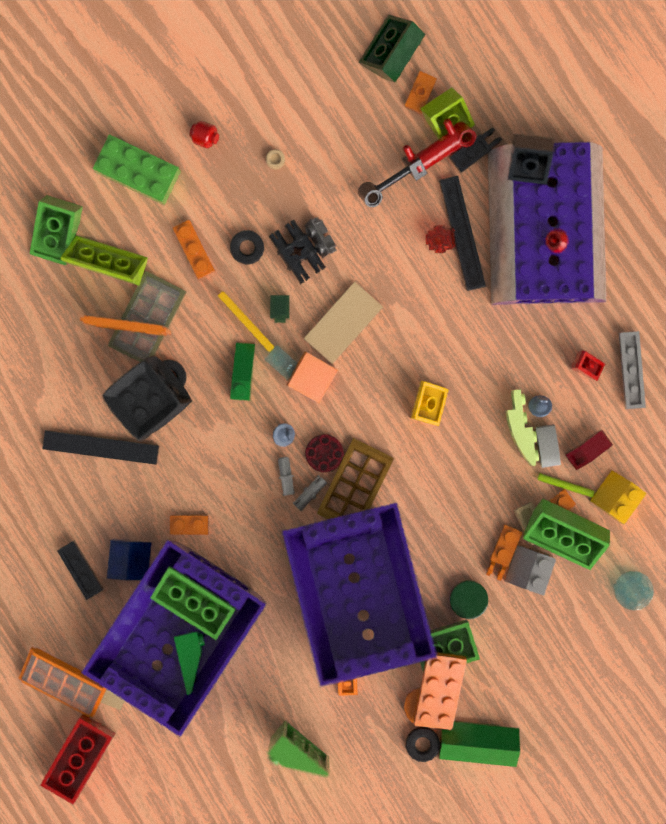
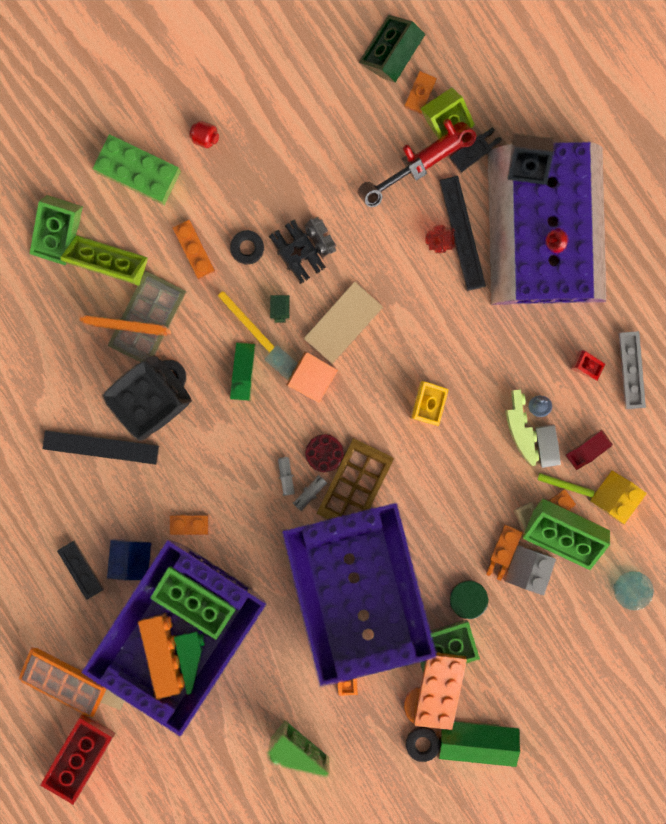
(161, 655): none -> orange brick
(275, 159): tan tile -> none
(283, 435): sand blue hat -> none

